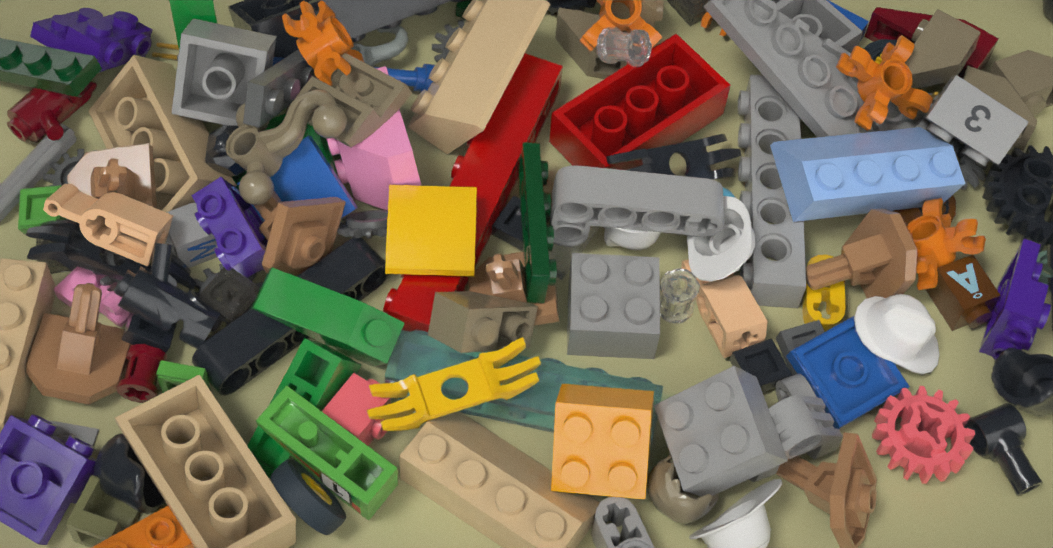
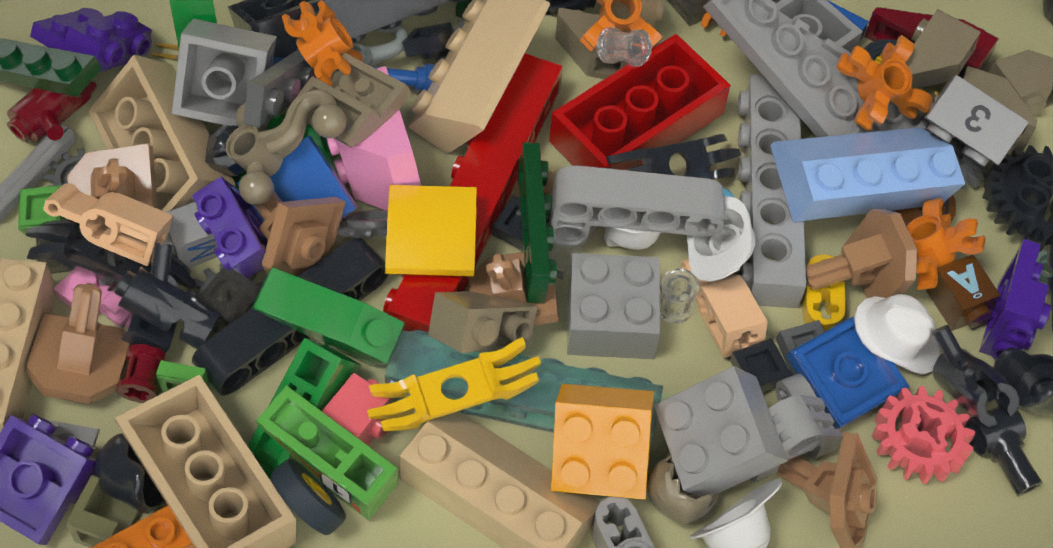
(428, 40): none -> black plate
(971, 379): none -> black piece

